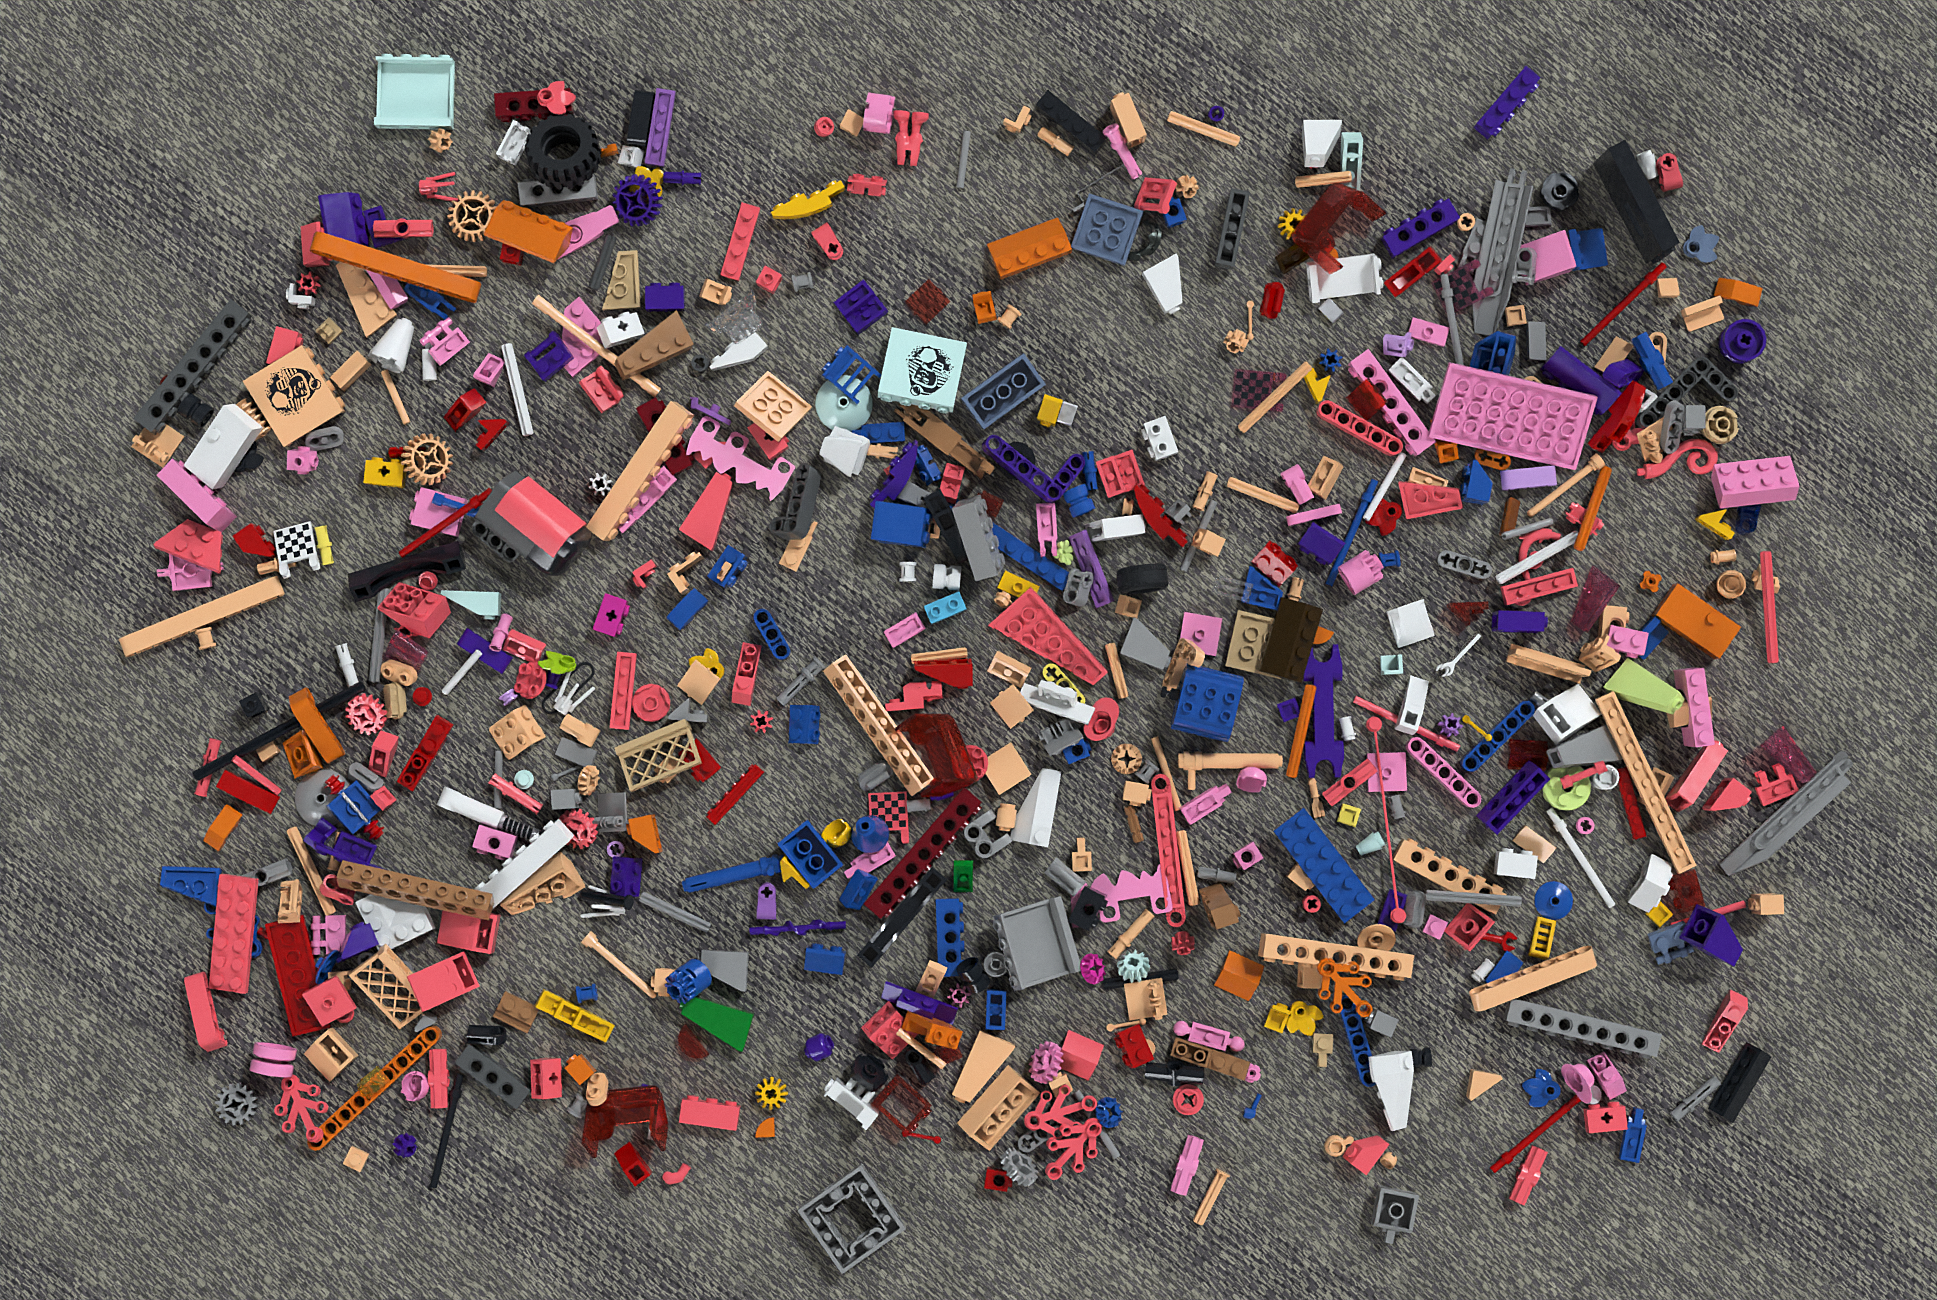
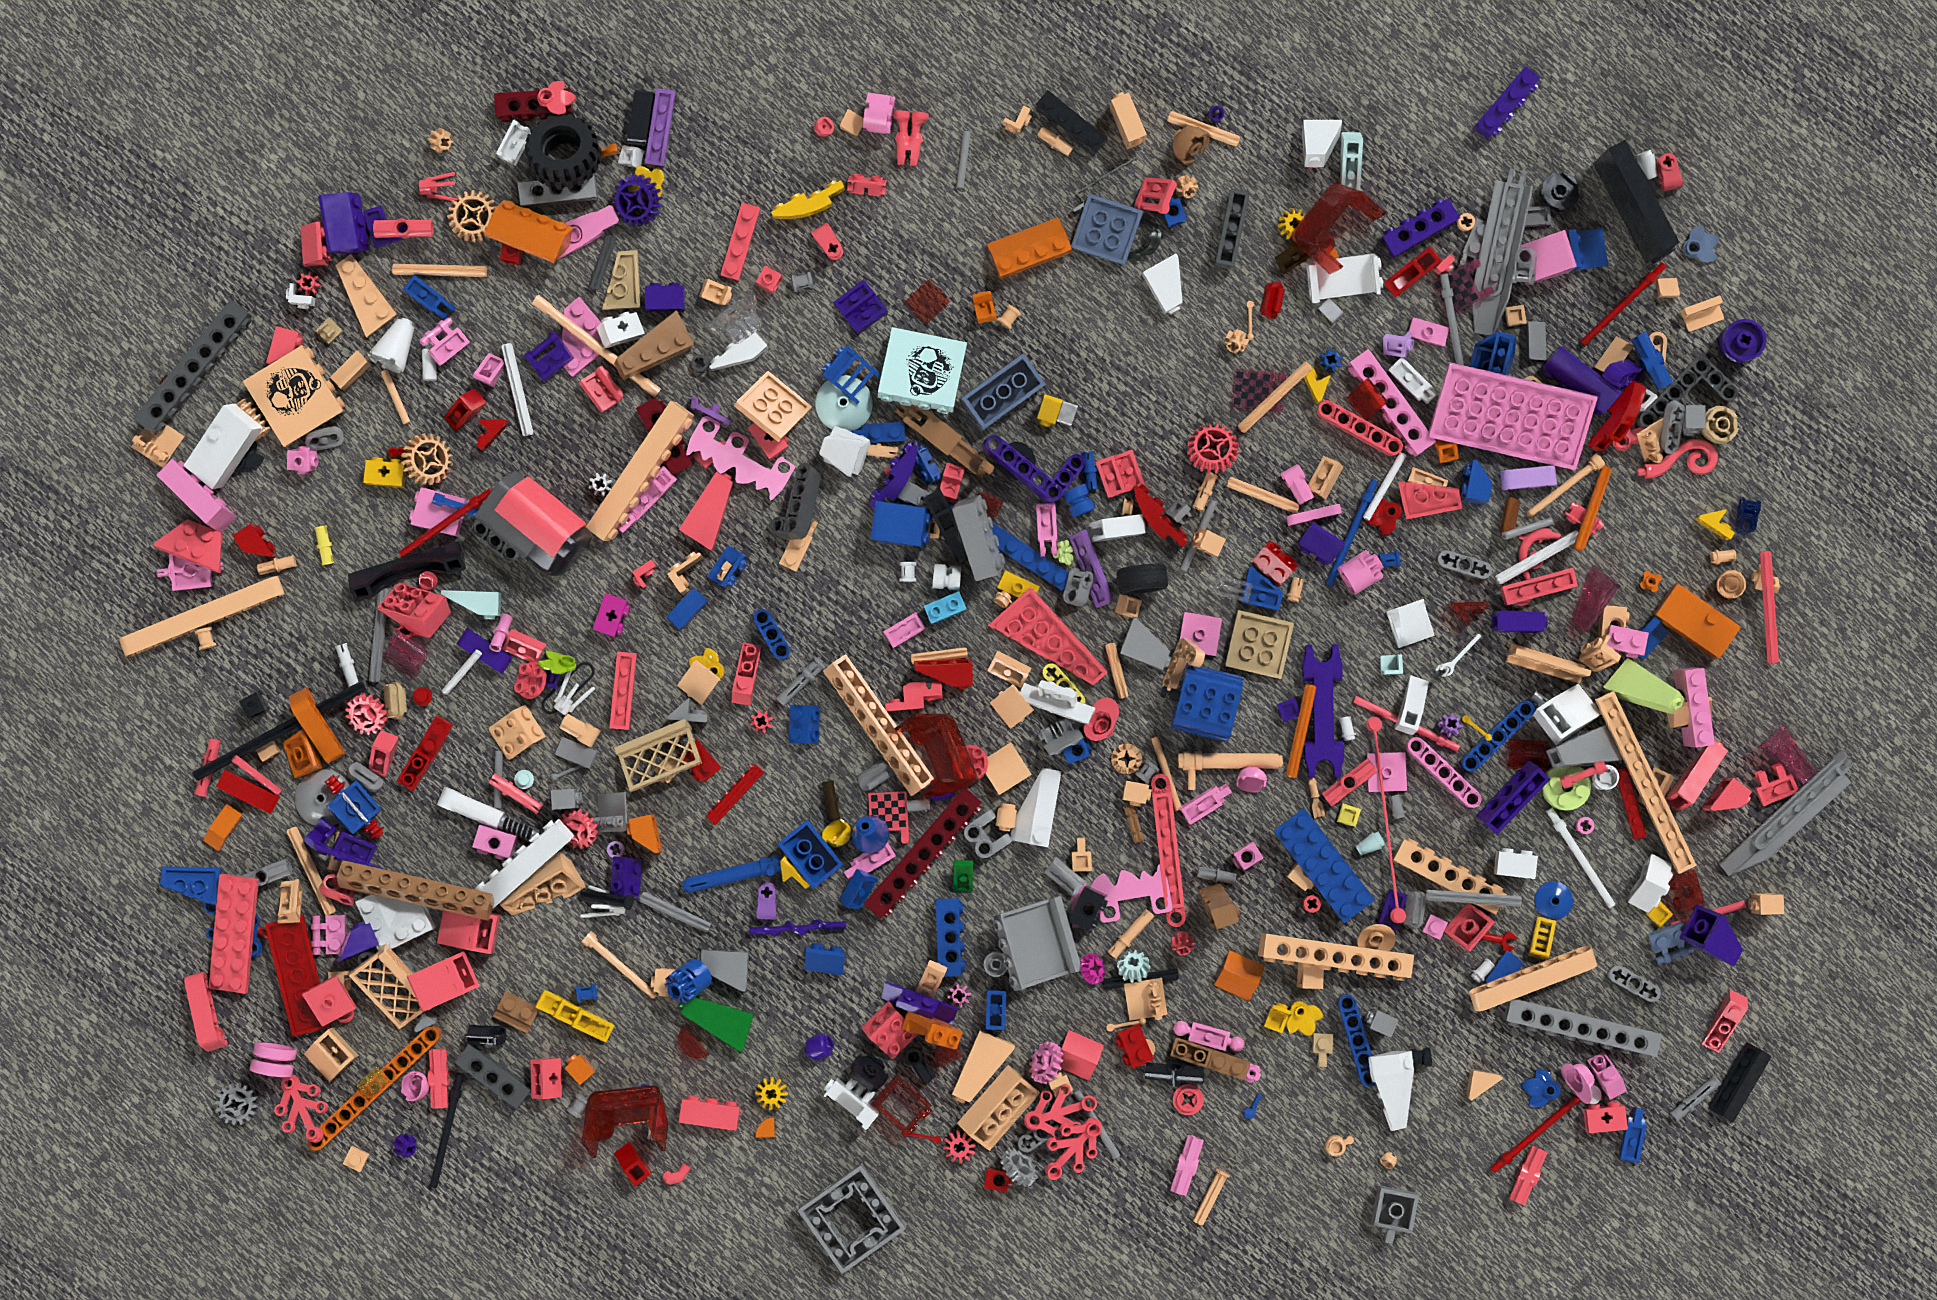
(192, 408): black wheel -> none
(294, 545): white flag -> none
(325, 965): blue dish -> none
(383, 798): coral plate -> none
(389, 289): bright pink piece -> none
(395, 267): orange beam -> none
(395, 672): light nougat plate -> none
(415, 92): light aqua panel -> none
(508, 697): lavender bush -> none
(588, 780): light nougat gear -> none
(597, 1089): light nougat plate -> none
(658, 702): coral tile -> none
(682, 177): dark purple axle -> none
(831, 800): none -> dark brown pin
(902, 917): black arch -> none
(920, 1048): light nougat bar -> none
(962, 1152): none -> coral gear
(973, 975): black wheel -> none
(1103, 1115): blue gear -> none
(1118, 143): bright pink pin -> none
(1160, 438): white brick -> none
(1187, 868): light nougat axle -> none
(1189, 142): none -> medium nougat cylinder
(1225, 440): none -> coral gear
(1291, 640): dark brown slope -> none
(1322, 635): orange tile -> none
(1323, 179): light nougat axle -> none
(1341, 984): orange plant -> none
(1365, 1152): coral slope -> none
(1491, 462): orange beam -> none
(1531, 841): light nougat slope -> none
(1644, 995): none -> light grey beam
(1738, 291): orange slope -> none
(1755, 482): bright pink brick -> none

